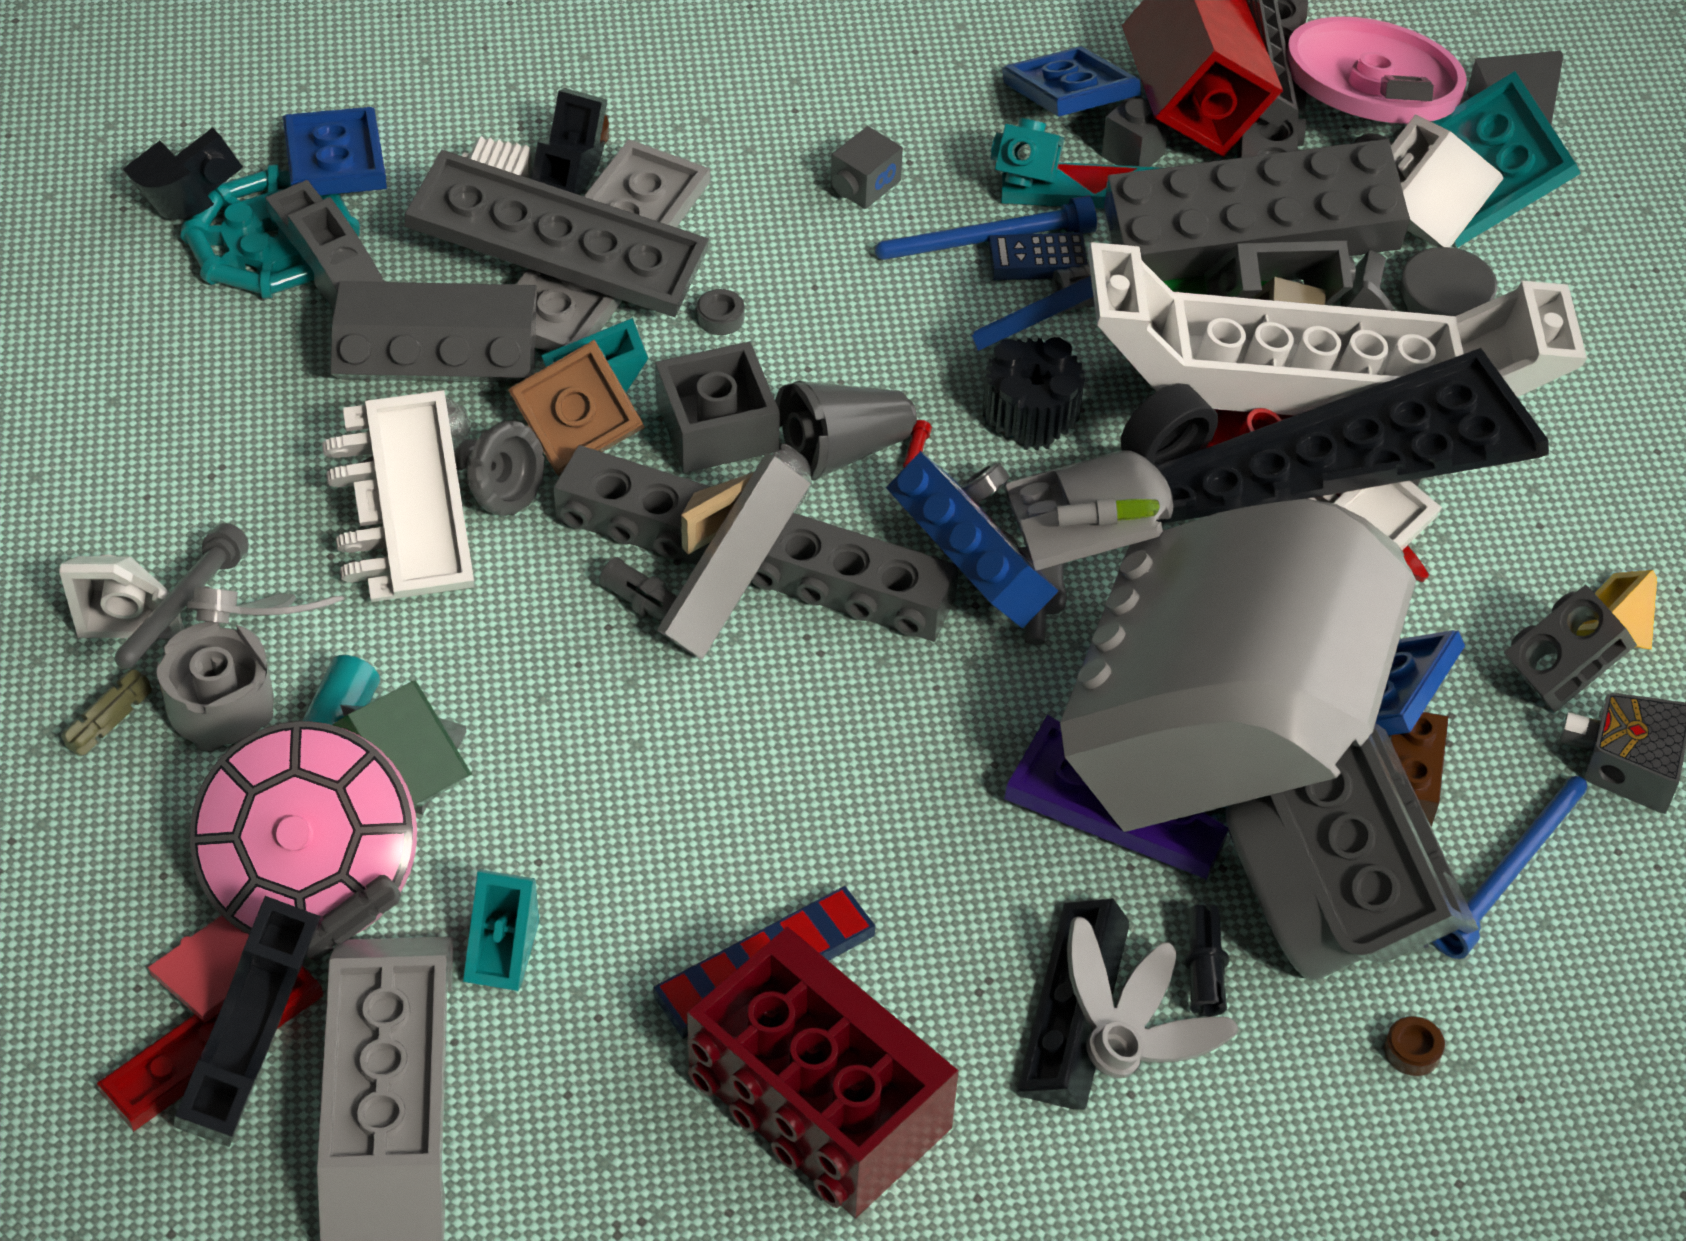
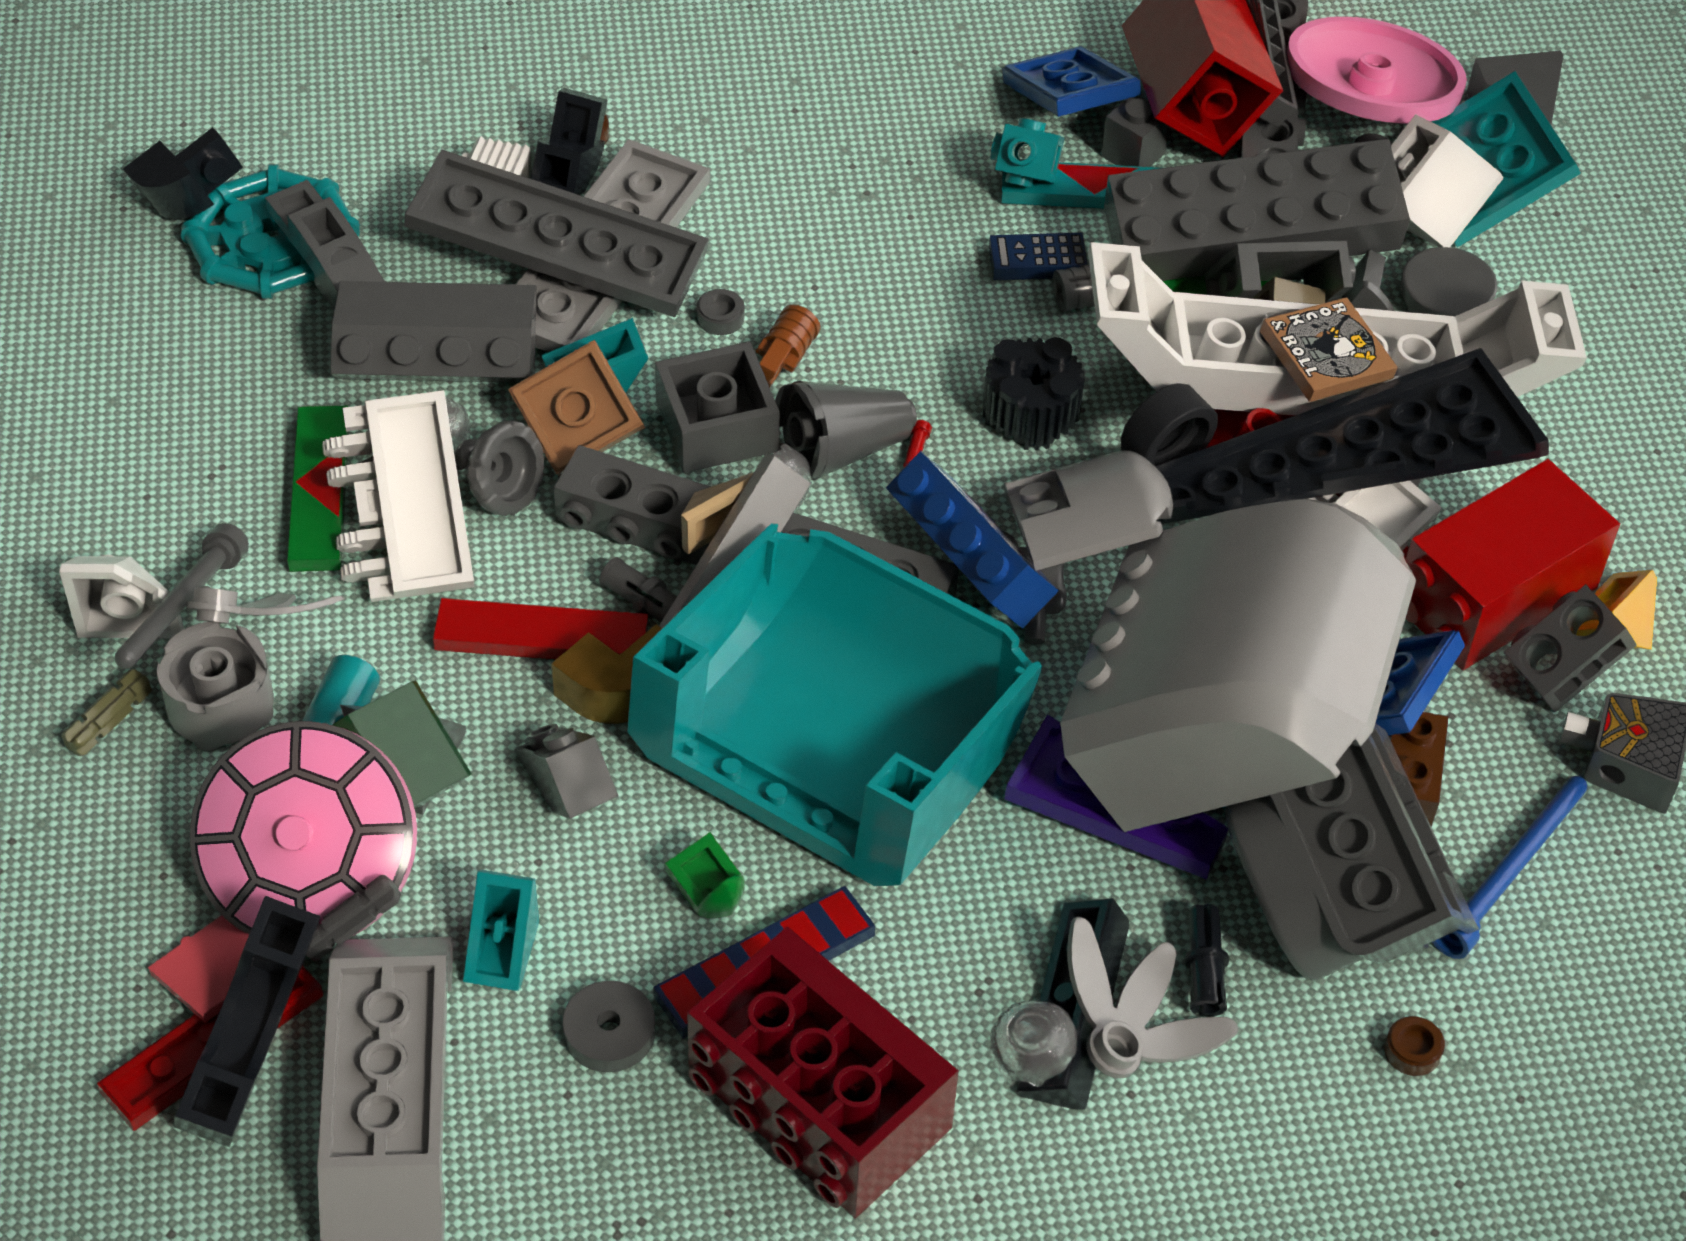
(315, 505): none -> green tile
(335, 150): blue tile -> none
(530, 629): none -> red tile
(567, 769): none -> dark grey slope
(597, 679): none -> pearl gold brick
(615, 1048): none -> dark grey piece
(707, 878): none -> green plate
(787, 341): none -> dark orange hinge
(832, 700): none -> teal slope
(866, 167): dark grey brick -> none
(985, 481): dark grey tile -> none
(1032, 1042): none -> clear hair
(1033, 313): blue tile -> none
(1075, 216): blue piece -> none
(1106, 511): light grey piece -> none
(1328, 349): none -> tile
(1406, 88): dark grey tile -> none
(1508, 560): none -> red brick

